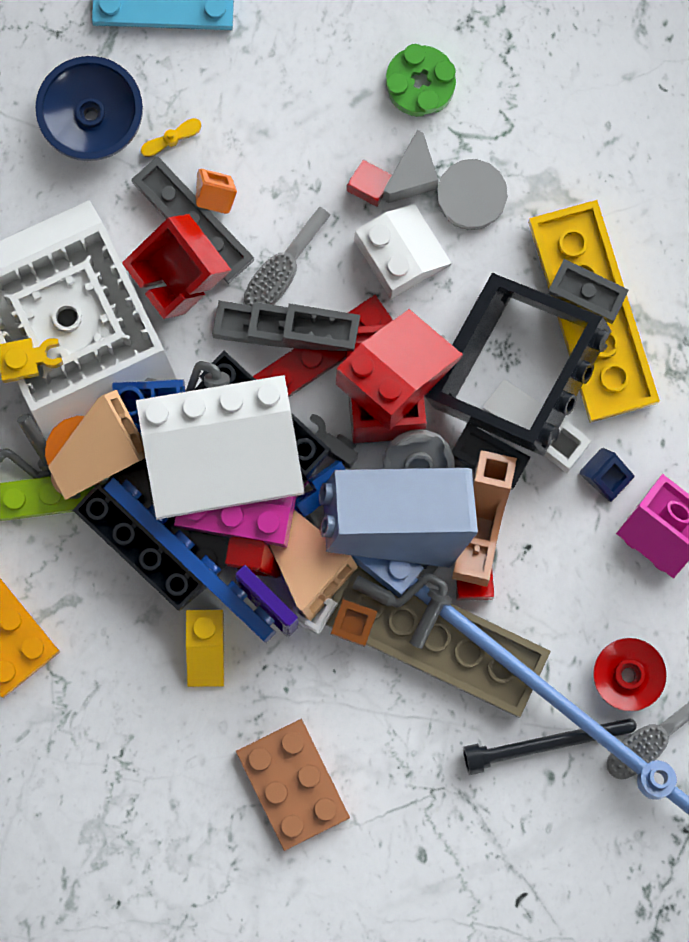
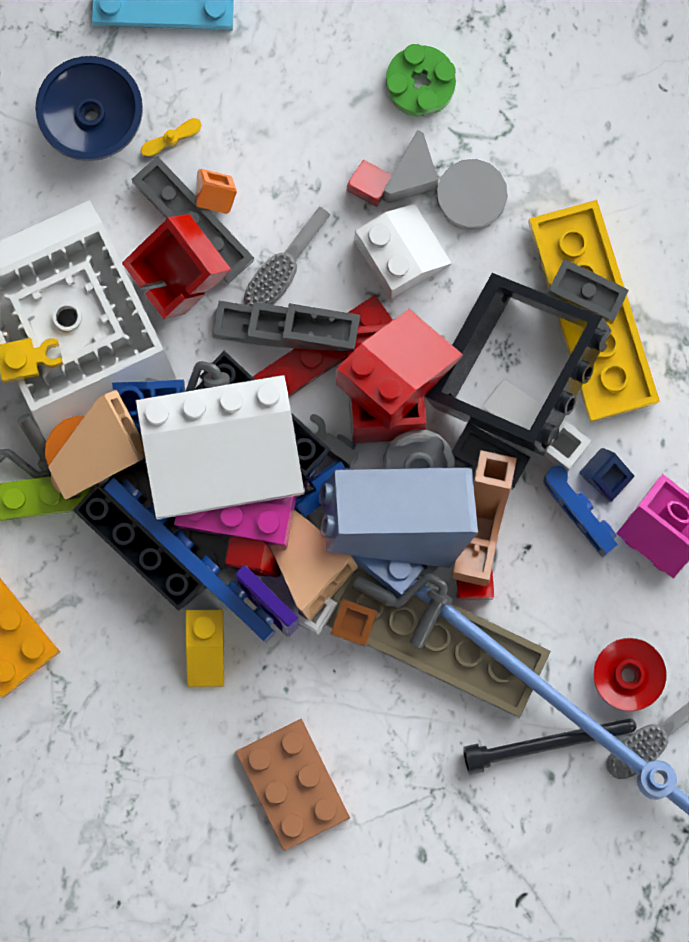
(579, 511): none -> blue plate

